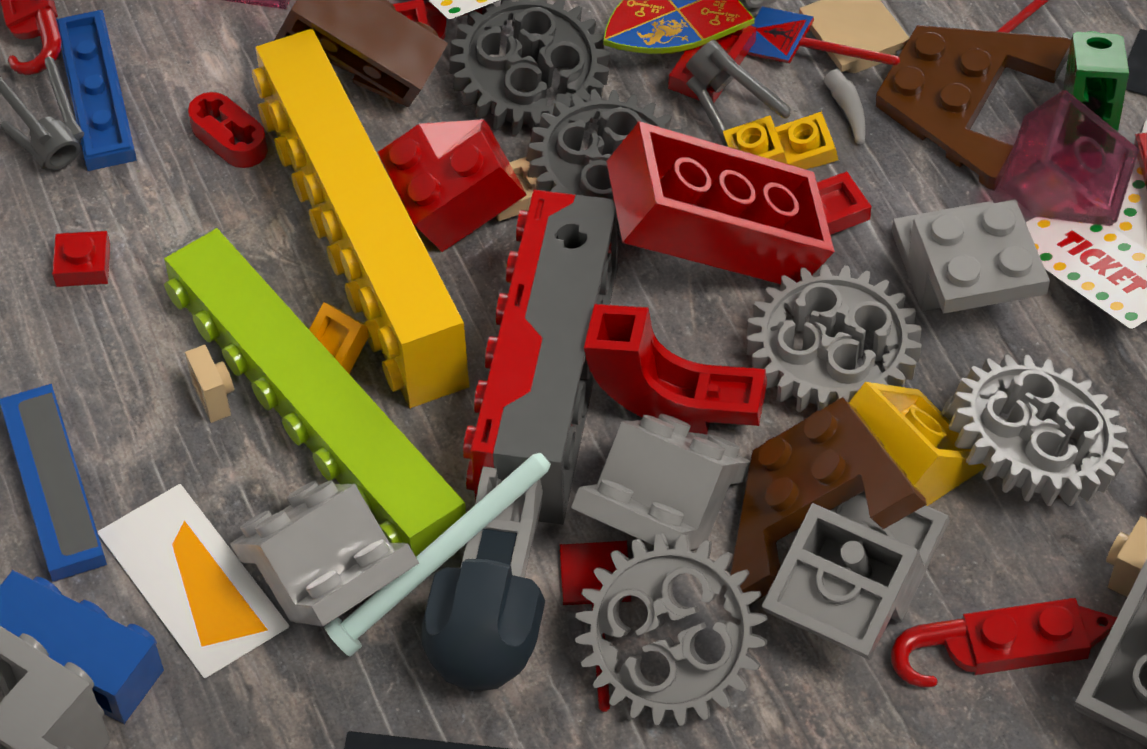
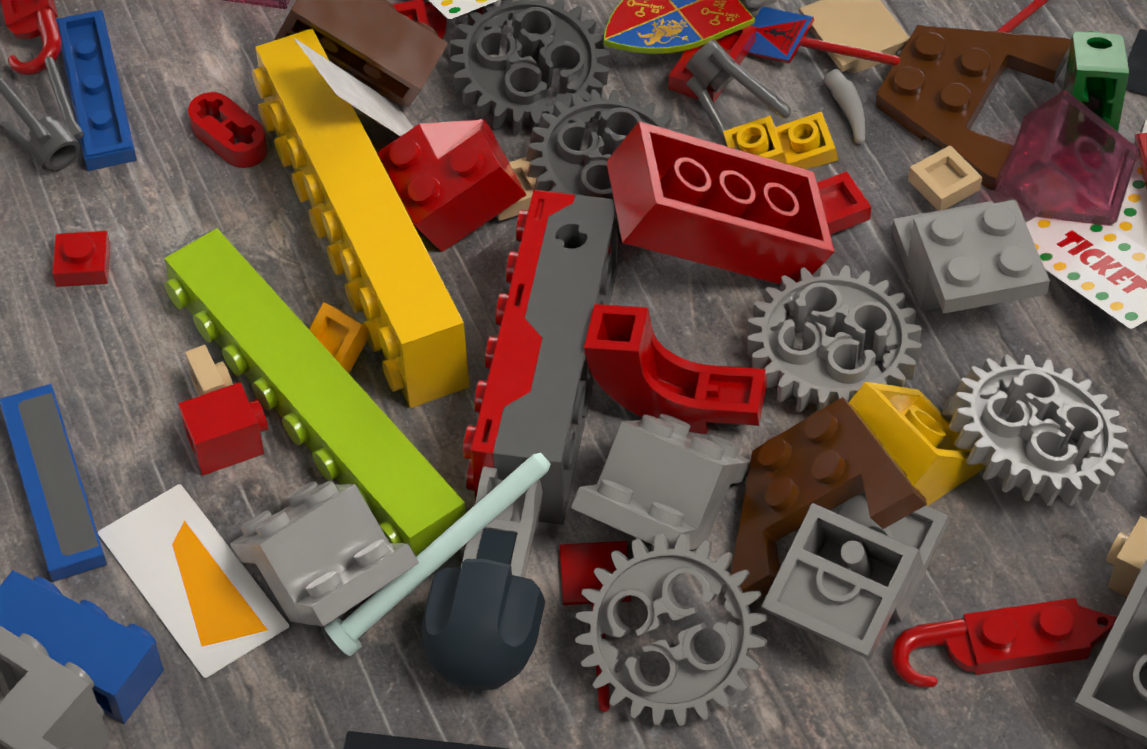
(223, 428): none -> red brick
(359, 94): none -> white sticker
(945, 178): none -> tan plate

